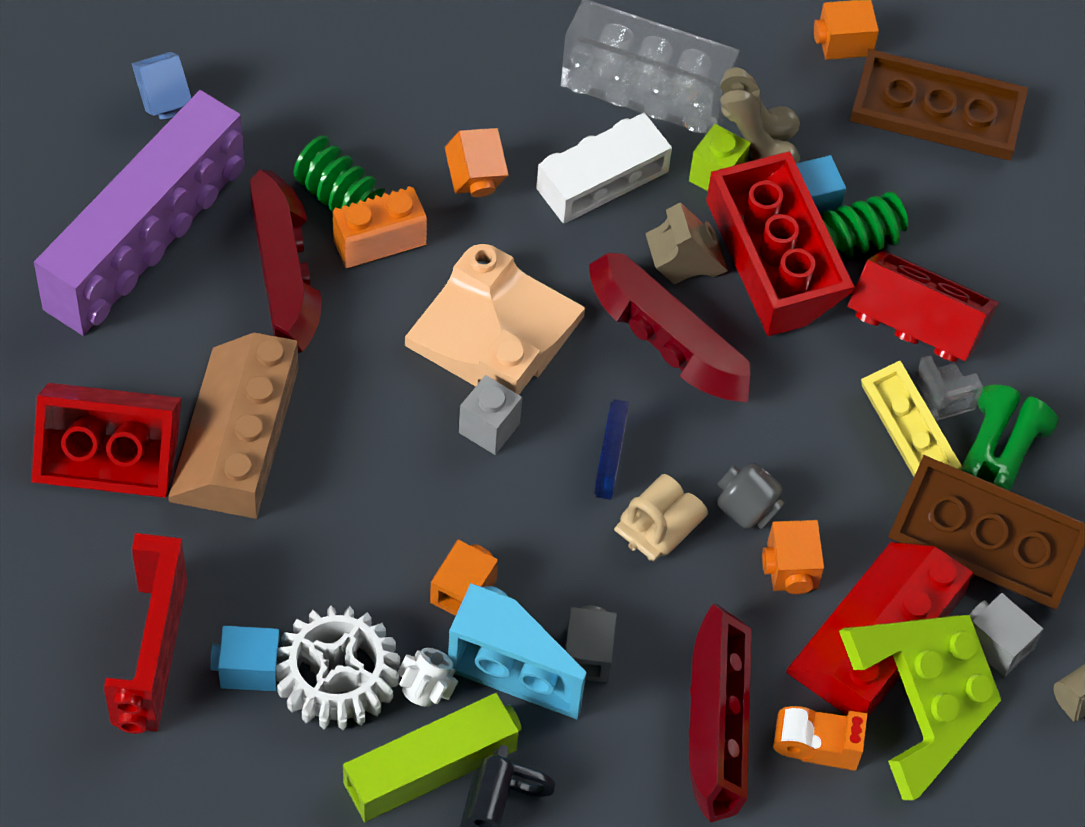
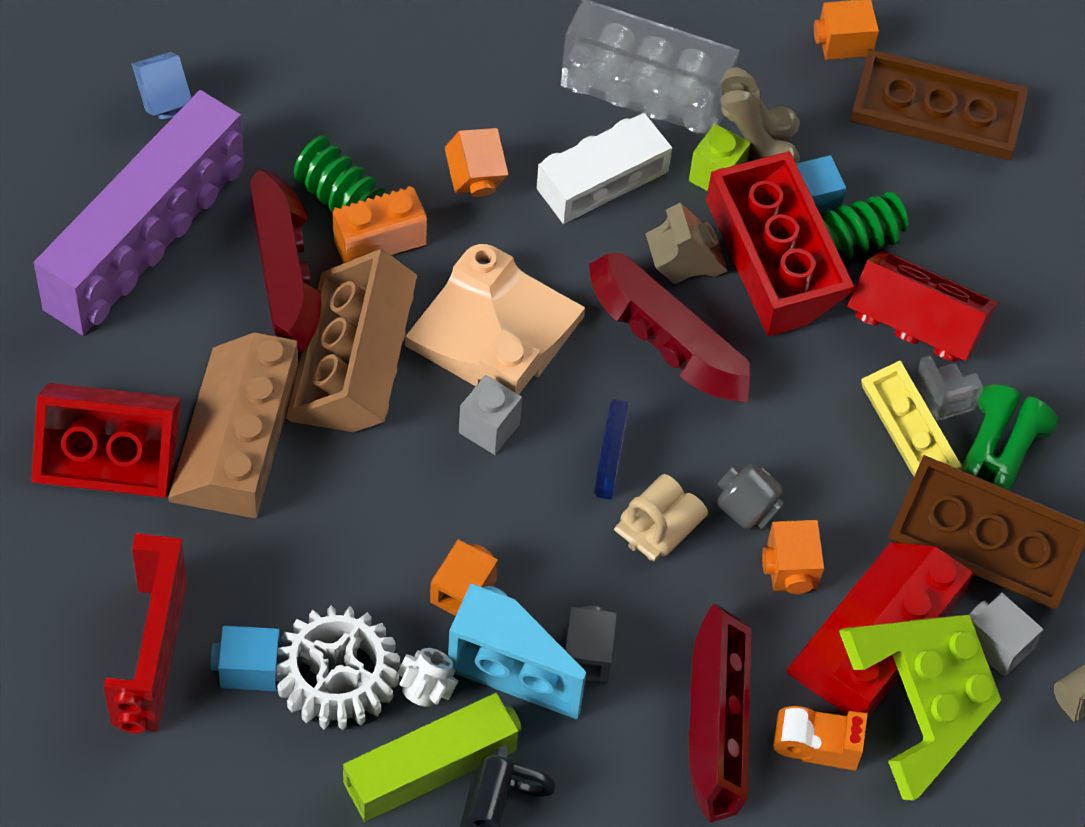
(356, 348): none -> medium nougat slope

